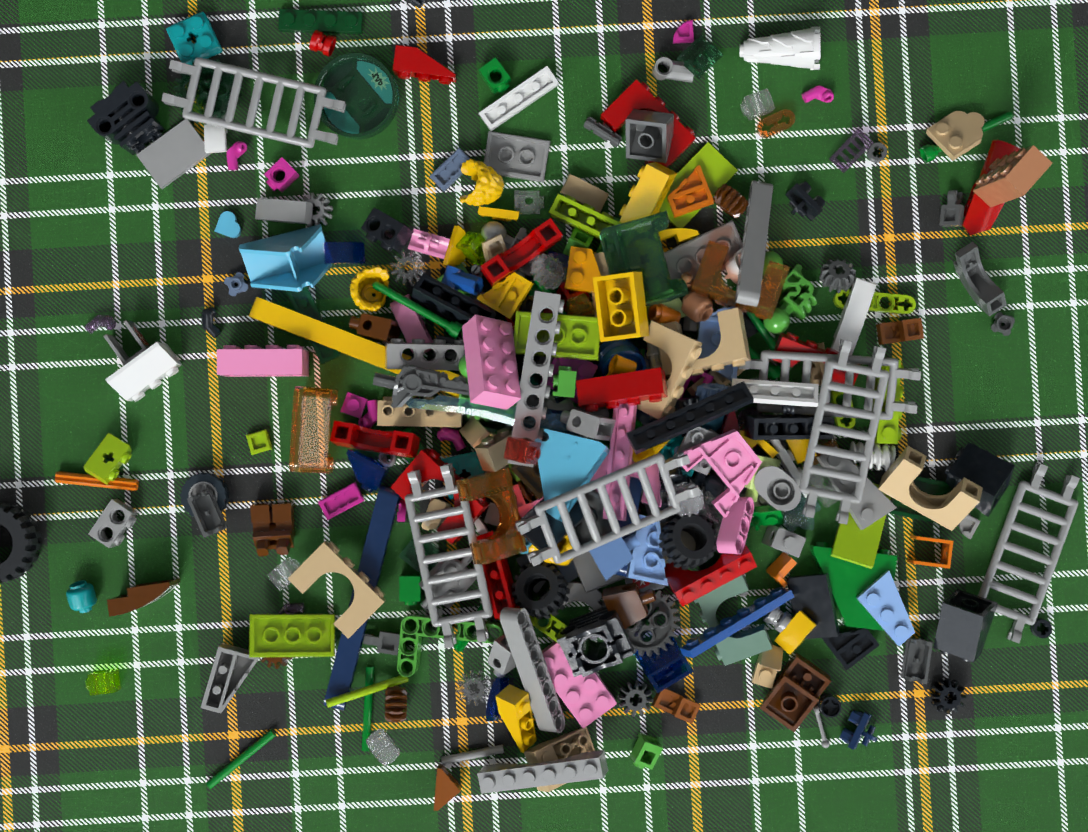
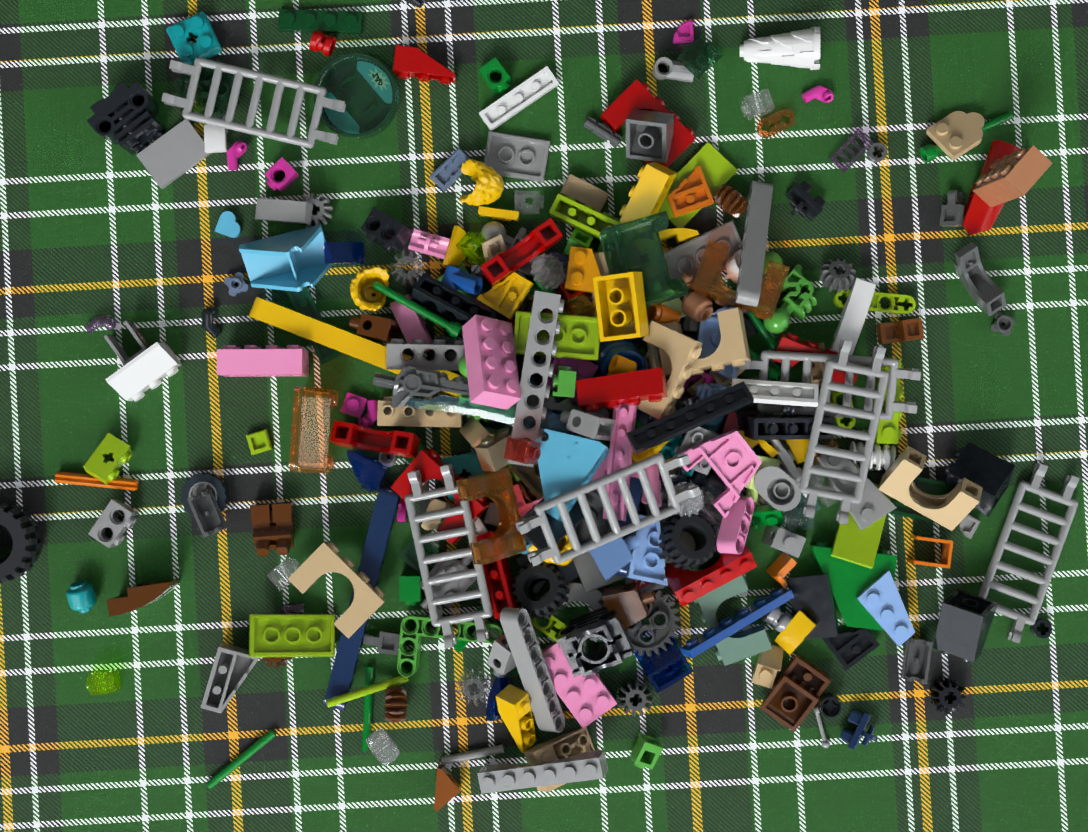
(341, 501): dark pink plate -> none
(451, 435): dark pink arm -> none
(676, 705): dark orange slope -> none

